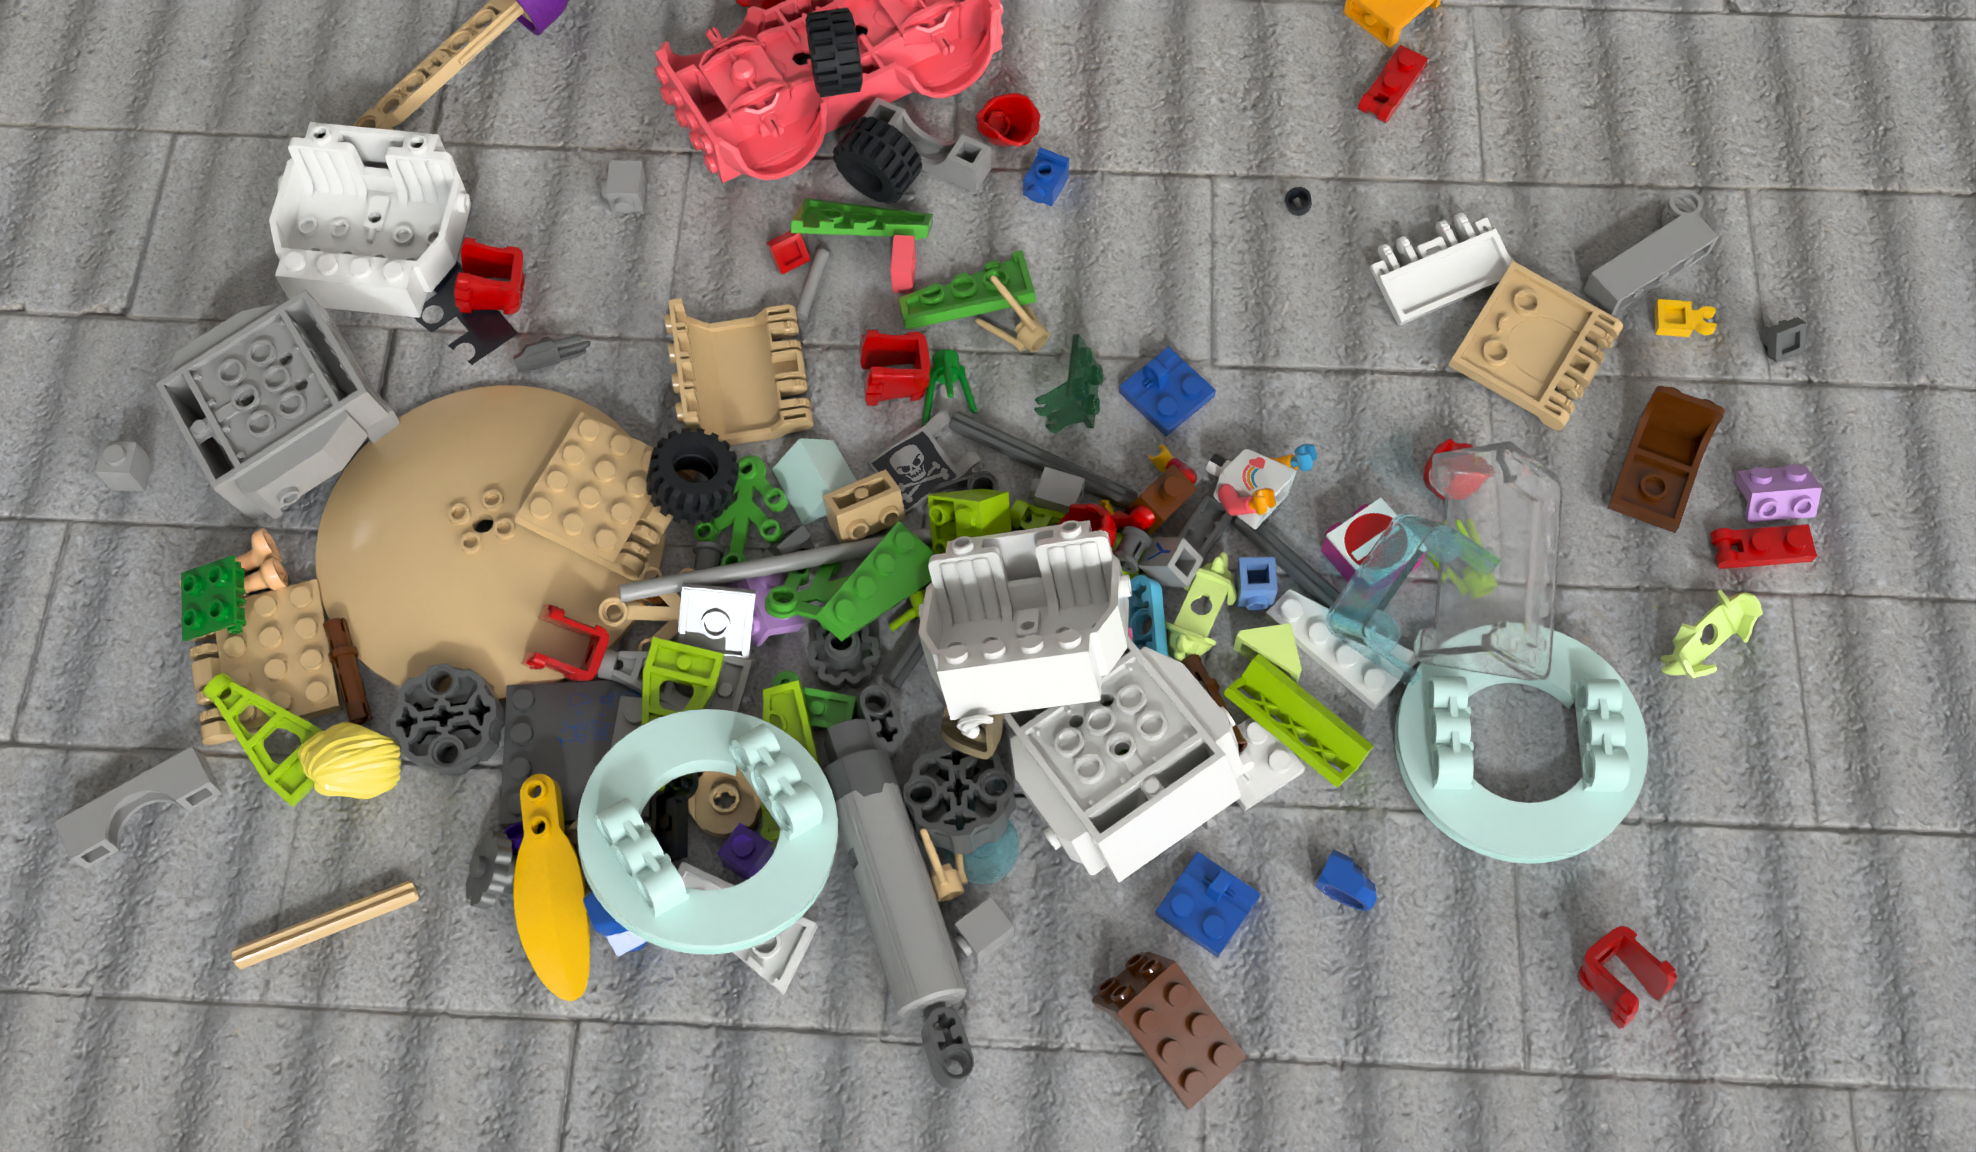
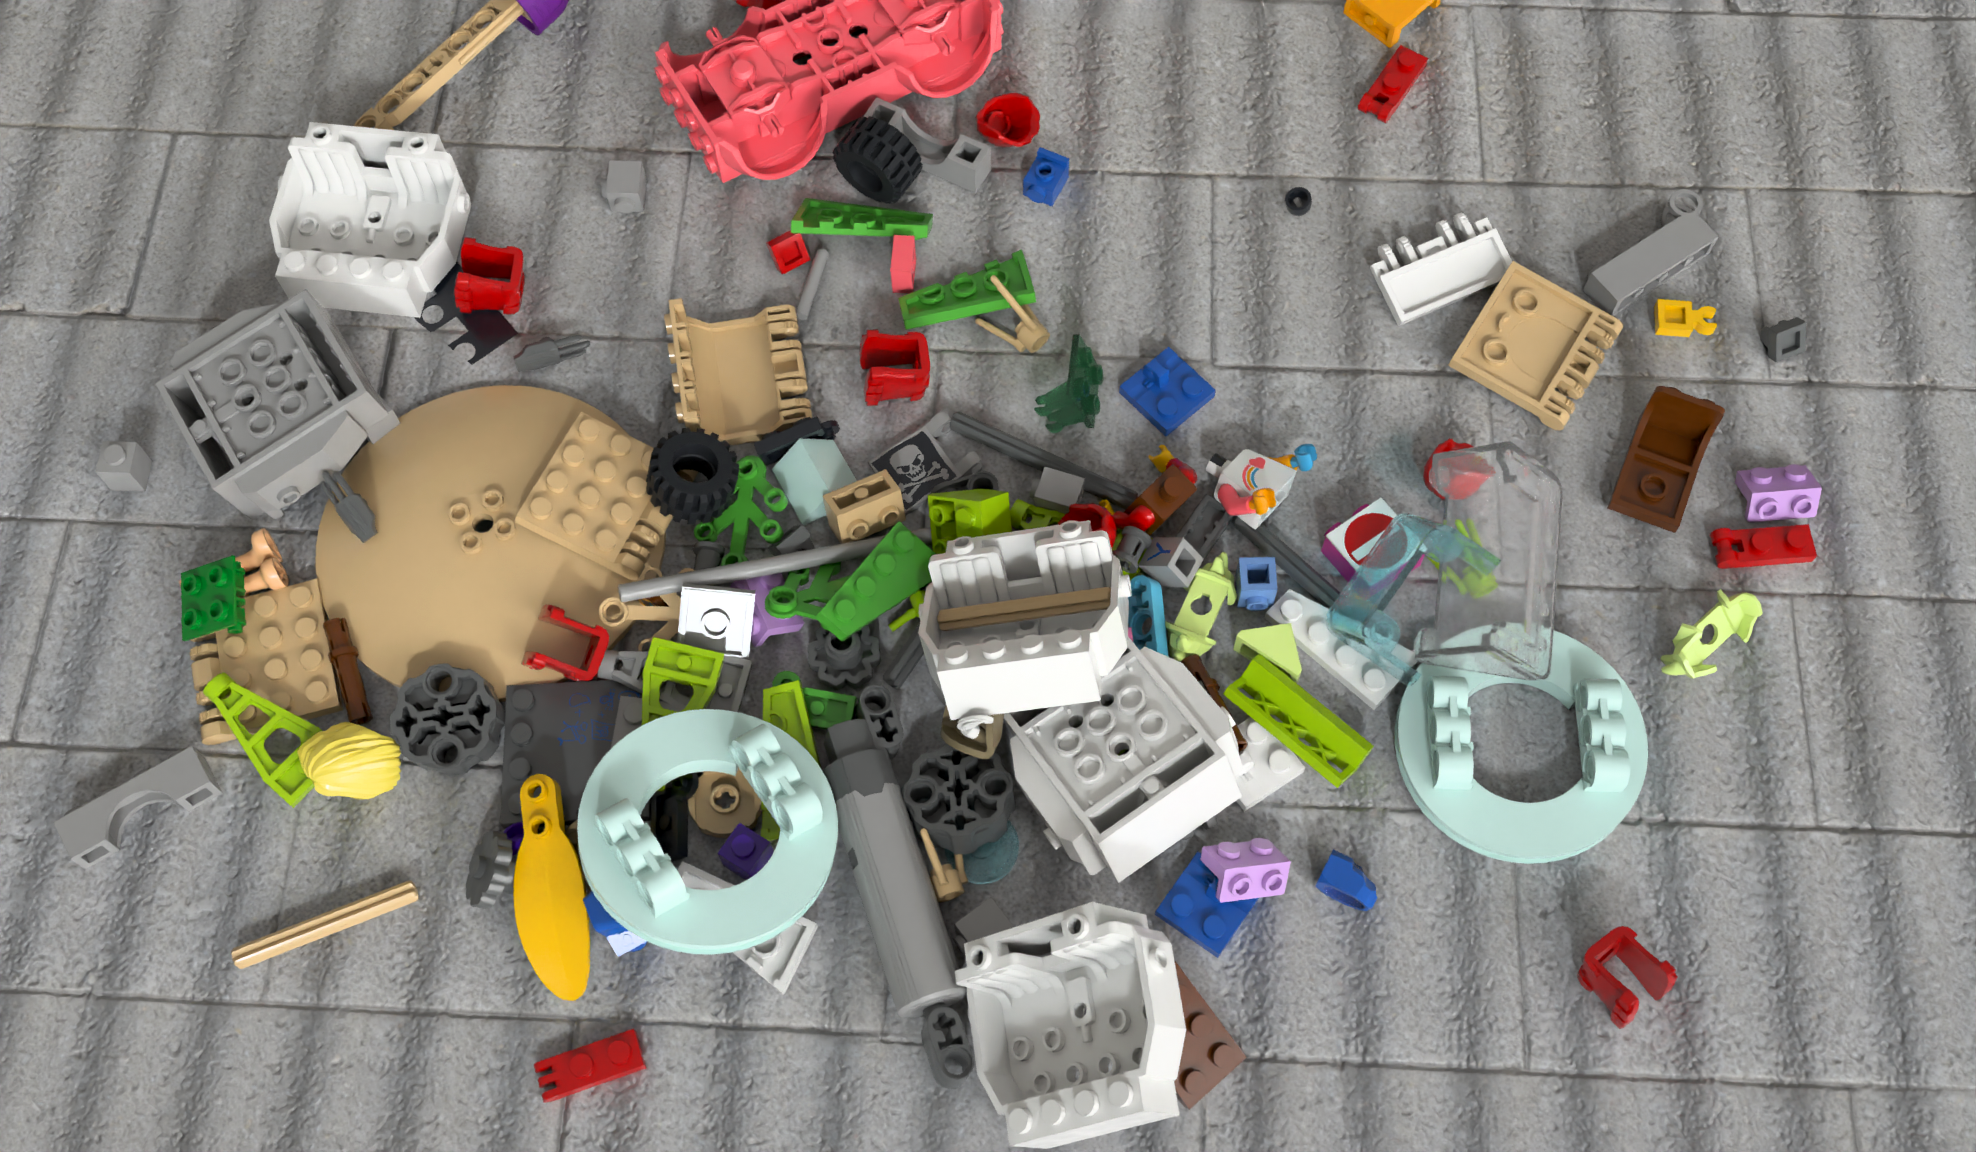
(351, 509): none -> dark grey piece
(591, 1065): none -> red hinge
(777, 443): none -> black hinge
(834, 52): black tyre -> none
(947, 371): green plant -> none
(1024, 609): none -> tan axle
(1035, 1032): none -> white piece
(1247, 869): none -> lavender bracket

